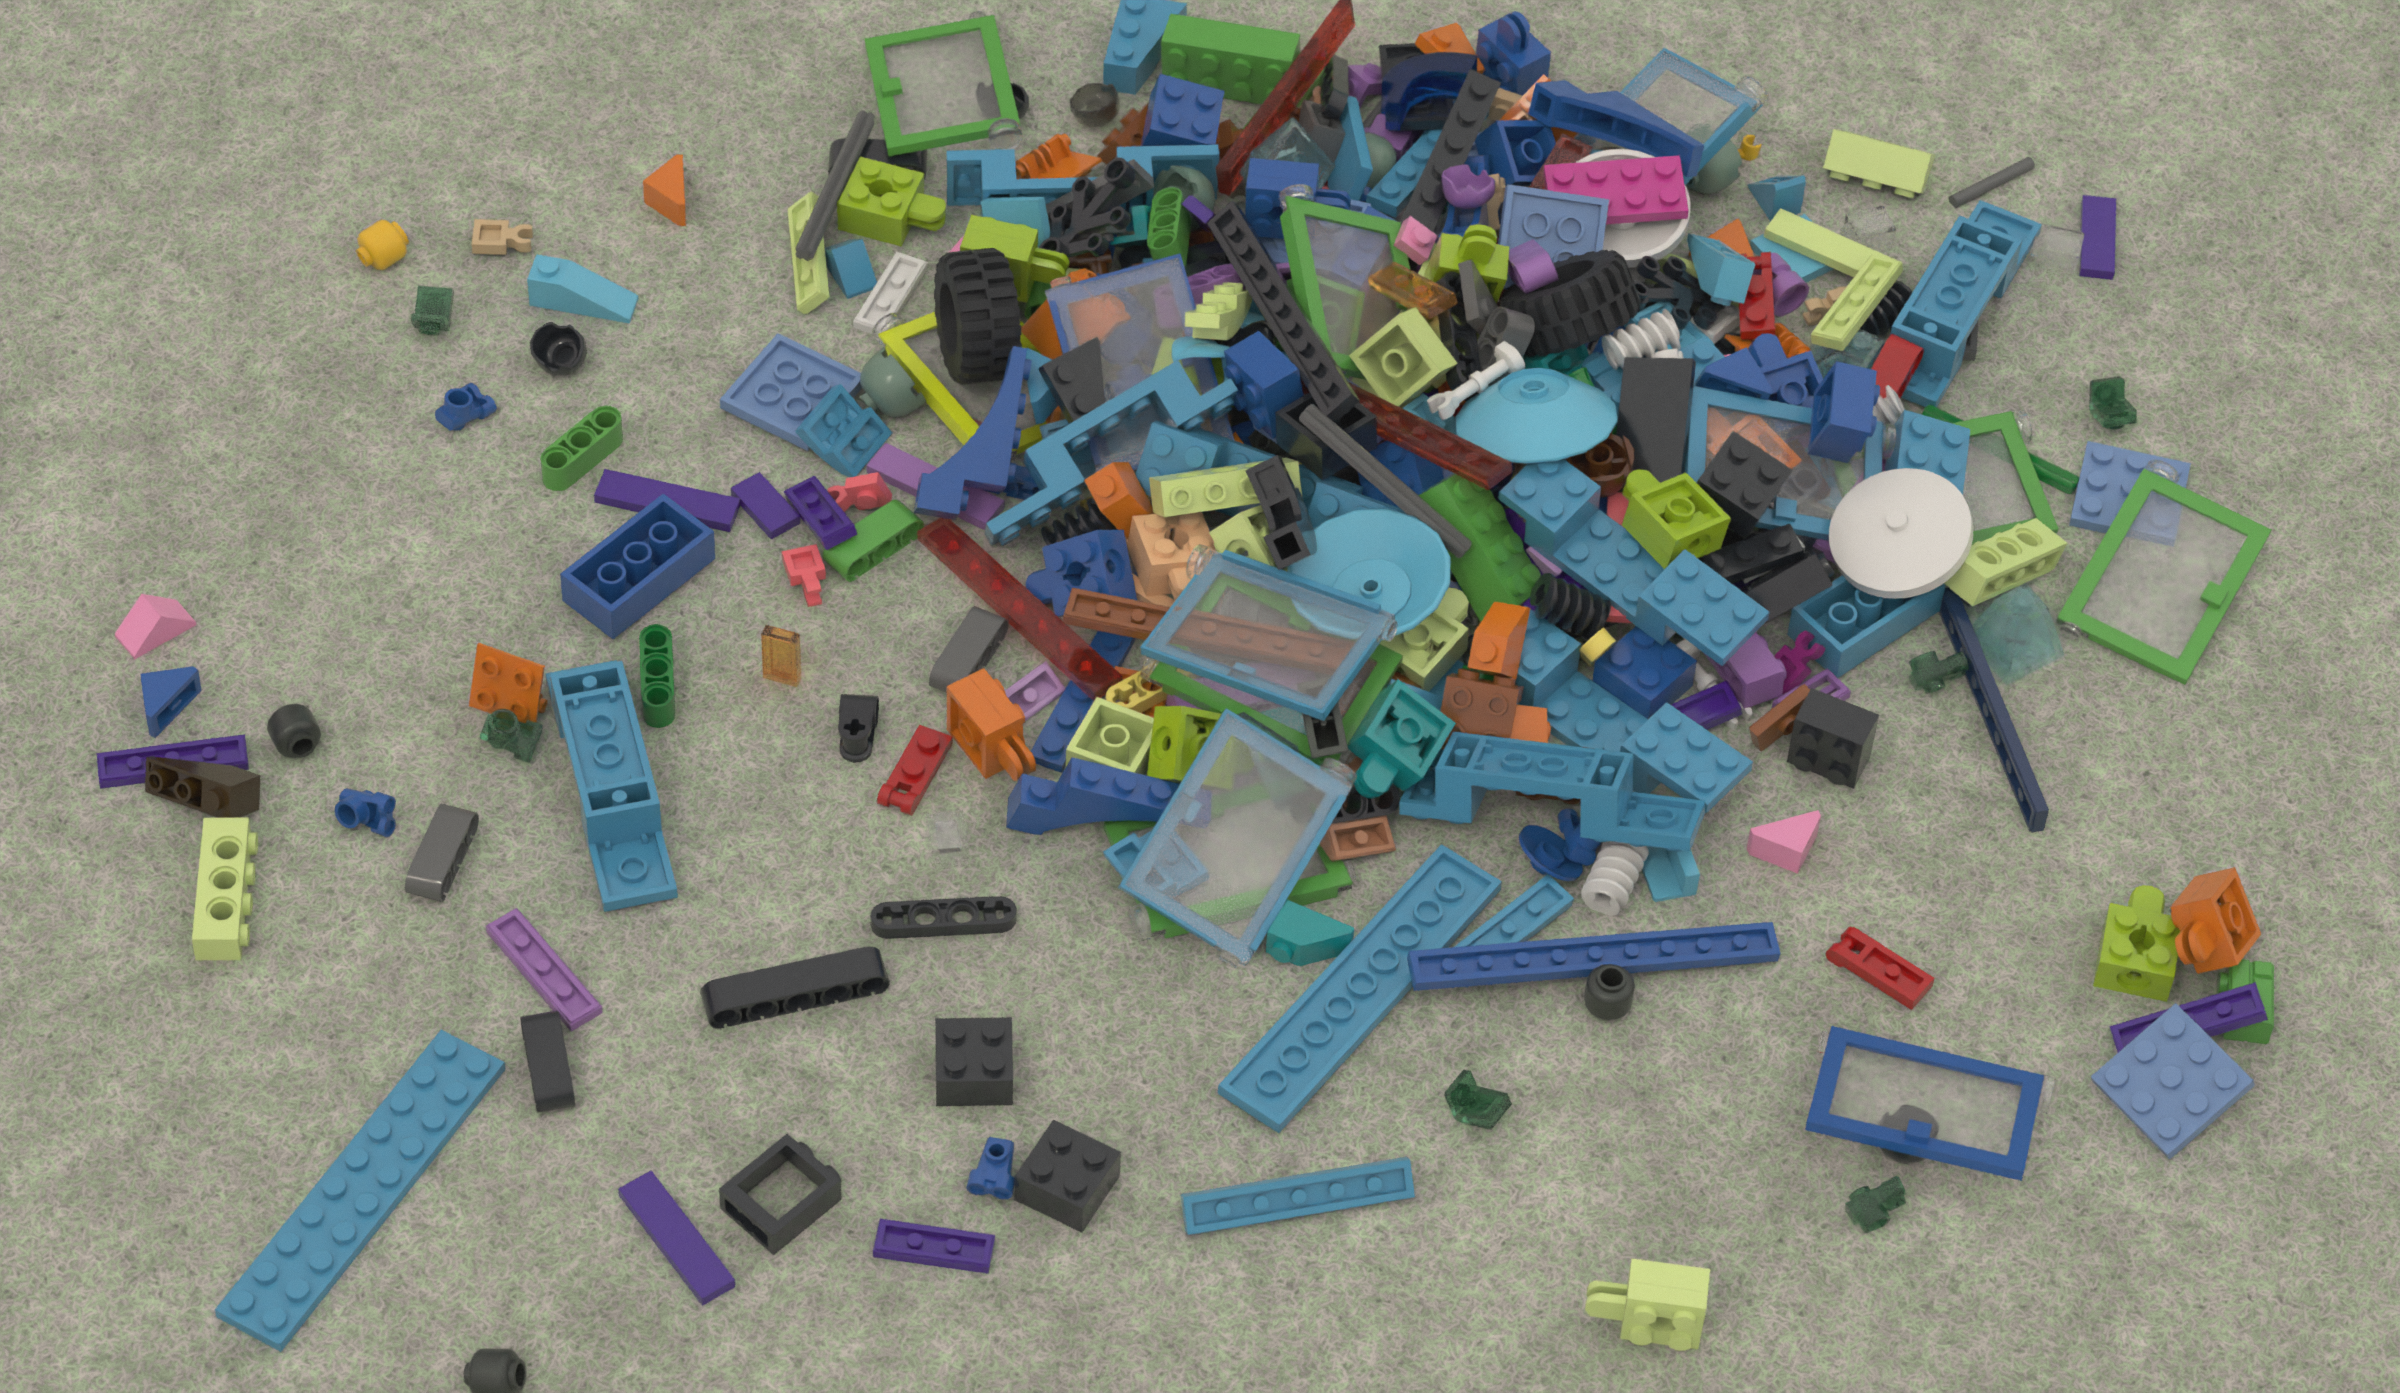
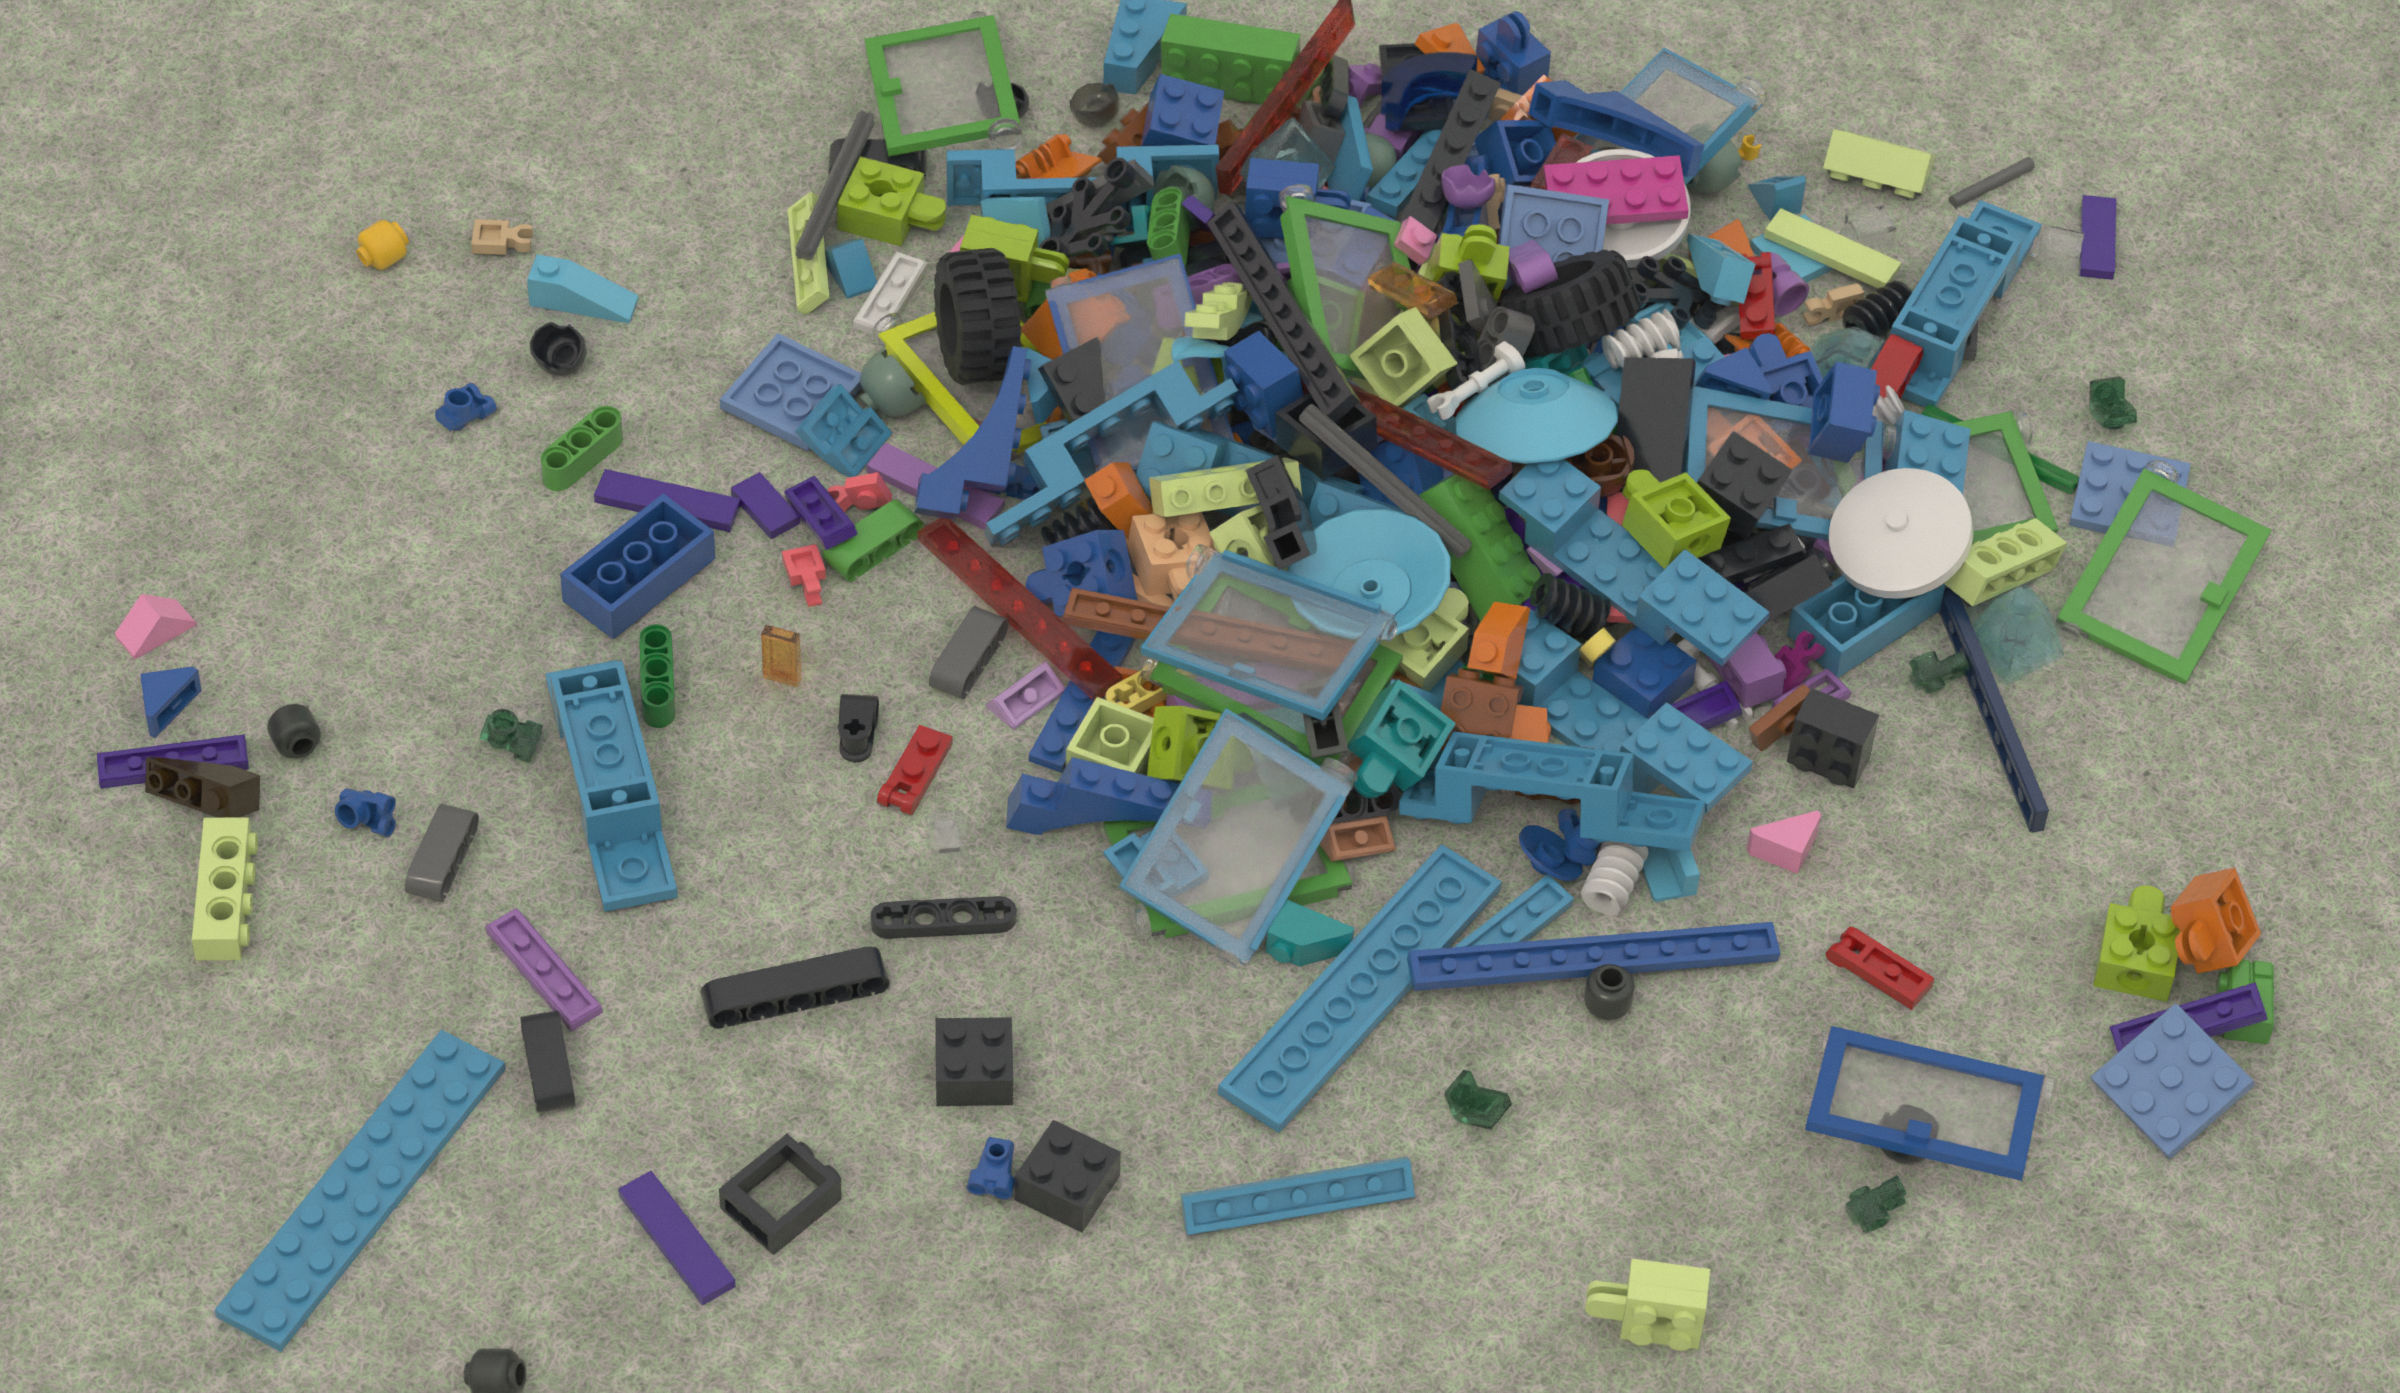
(433, 310): clear green bracket -> none
(507, 683): orange hinge -> none
(666, 191): orange slope -> none
(934, 1246): dark purple tile -> none
(988, 726): orange brick -> none
(1856, 302): yellowish green tile -> none

